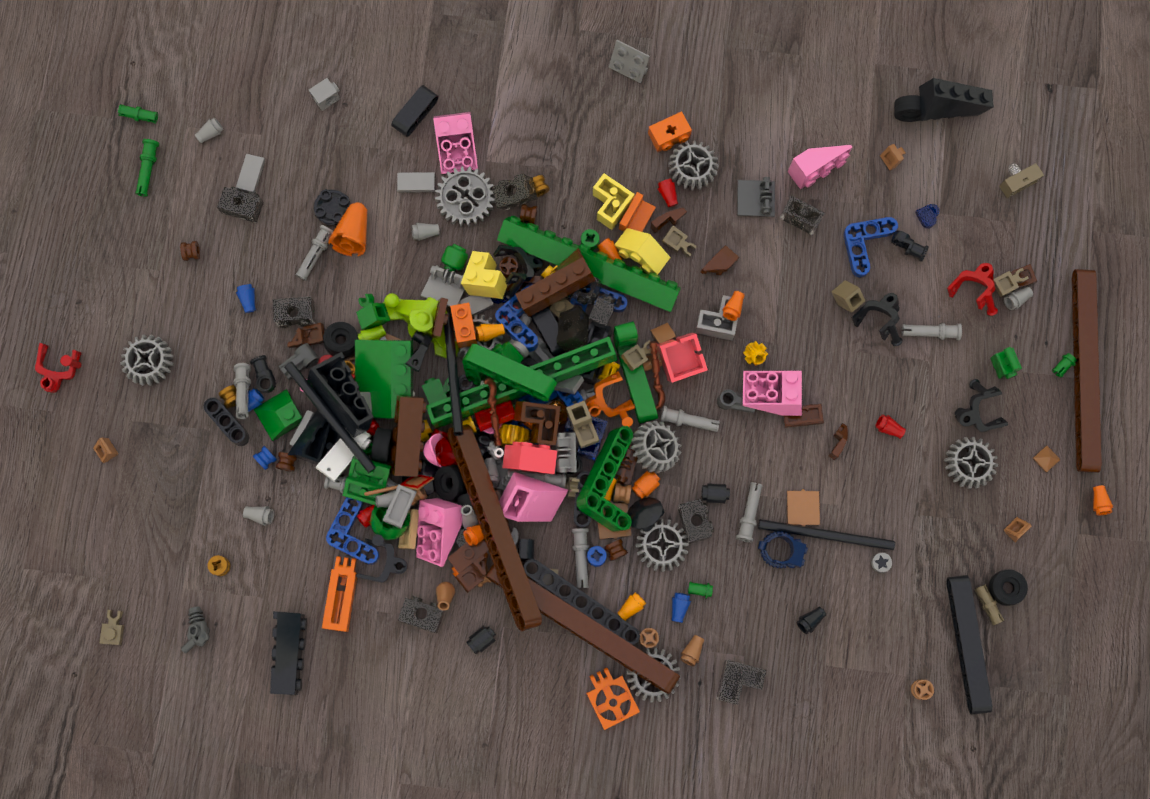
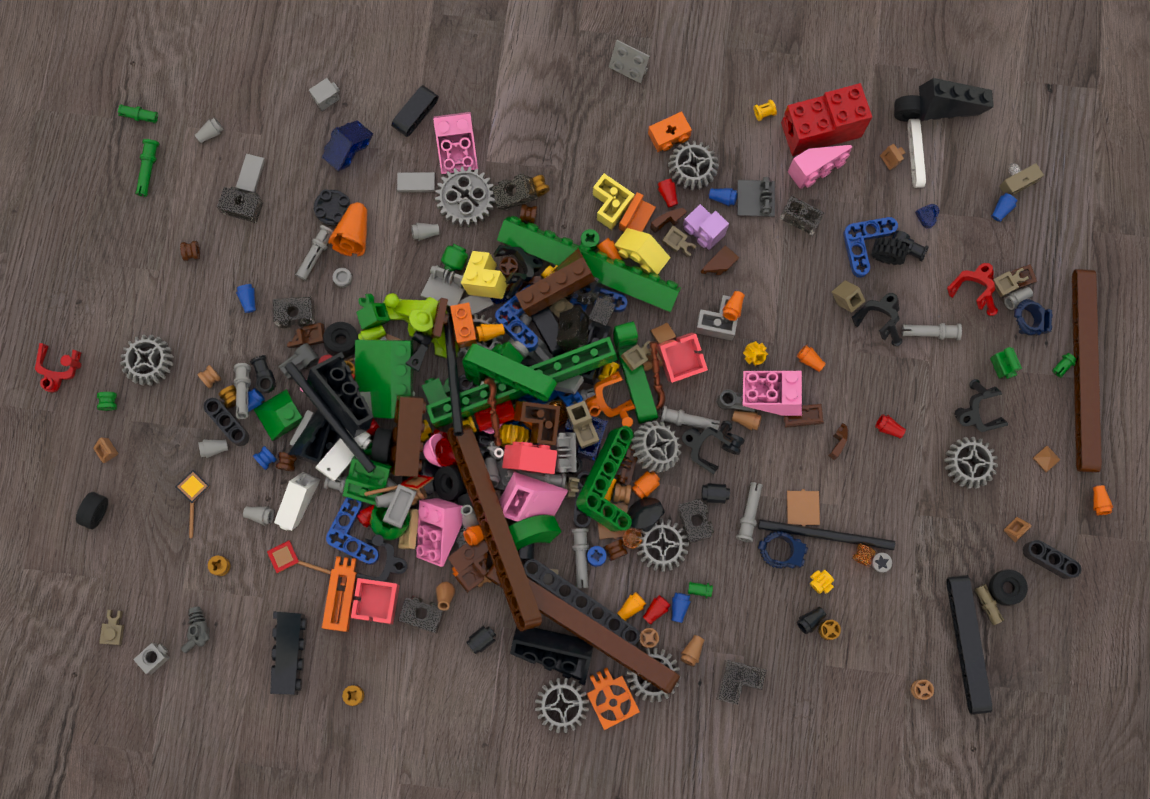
(92, 510): none -> black tyre
(106, 401): none -> green wheel
(143, 658): none -> light grey brick
(192, 488): none -> piece
(209, 376): none -> medium nougat wheel
(212, 447): none -> light grey cone
(284, 556): none -> piece
(296, 500): none -> white slope
(342, 277): none -> light grey tile
(345, 143): none -> clear blue brick
(353, 698): none -> pearl gold wheel
(377, 601): none -> coral piece
(534, 529): none -> green arch
(544, 708): none -> light grey gear
(554, 651): none -> black wedge
(630, 538): none -> clear orange wheel
(657, 608): none -> red cone
(695, 440): none -> black piece
(705, 226): none -> lavender brick
(724, 195): none -> blue cone
(734, 447): none -> black wheel
(747, 419): none -> medium nougat cone
(765, 110): none -> yellow bush
(810, 358): none -> orange cone
(821, 581): none -> yellow gear
(827, 119): none -> red piece
(832, 627): none -> pearl gold wheel
(864, 555): none -> clear orange wheel
(889, 251): none -> black tyre
(916, 153): none -> white beam
(1004, 206): none -> blue cone
(1041, 317): none -> dark blue piece
(1061, 559): none -> black beam

